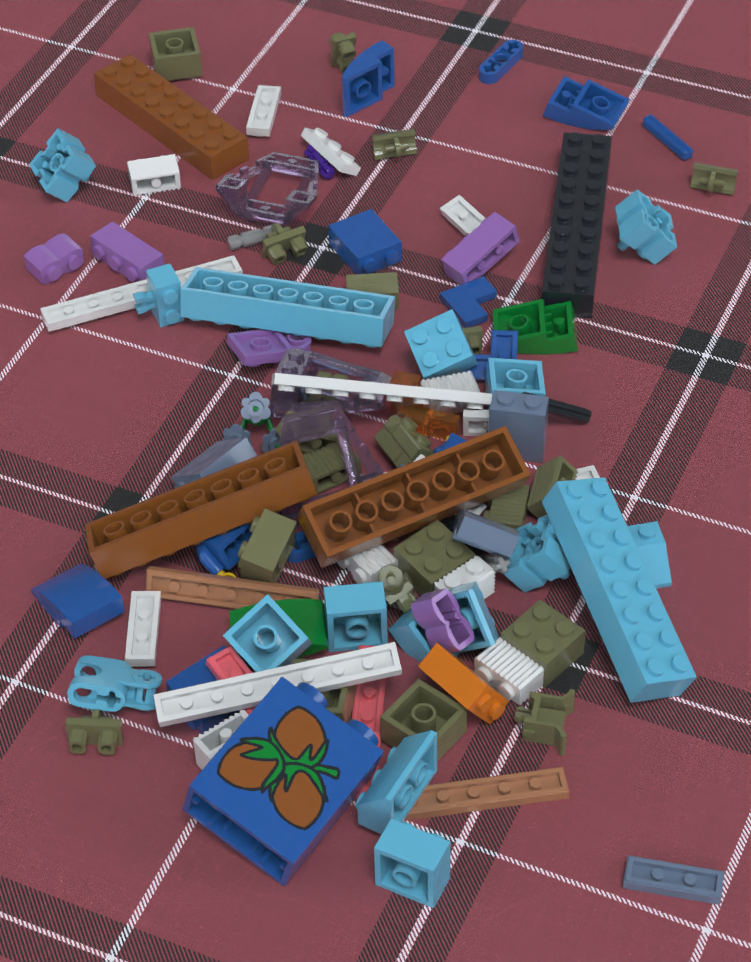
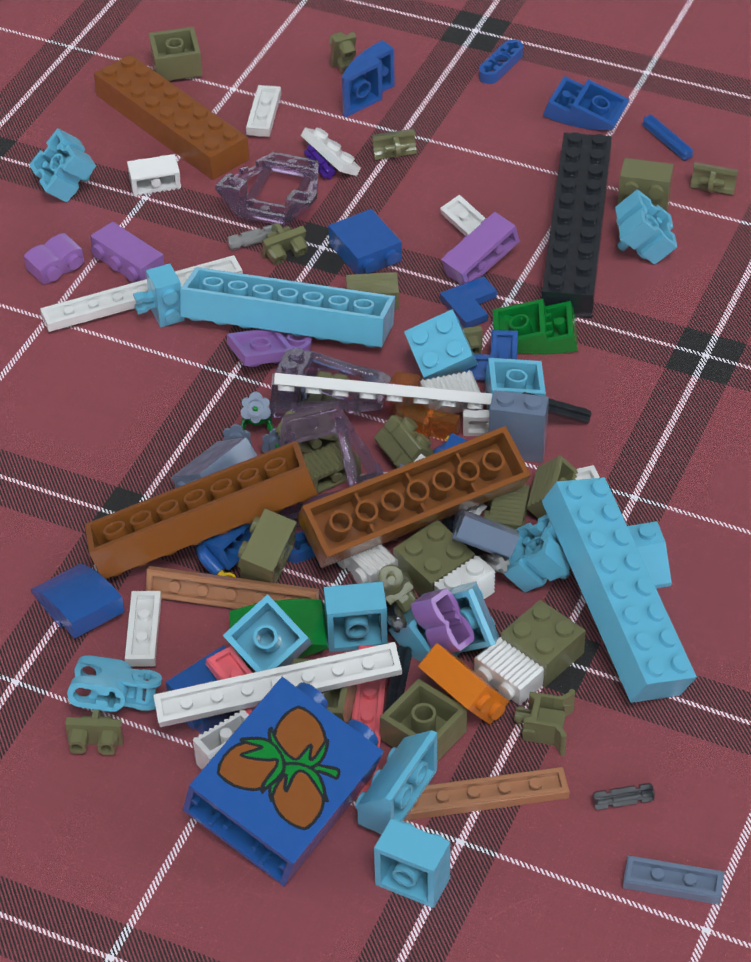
(395, 617): none -> black axle
(398, 683): none -> black axle
(623, 796): none -> black axle
(650, 178): none -> olive brick

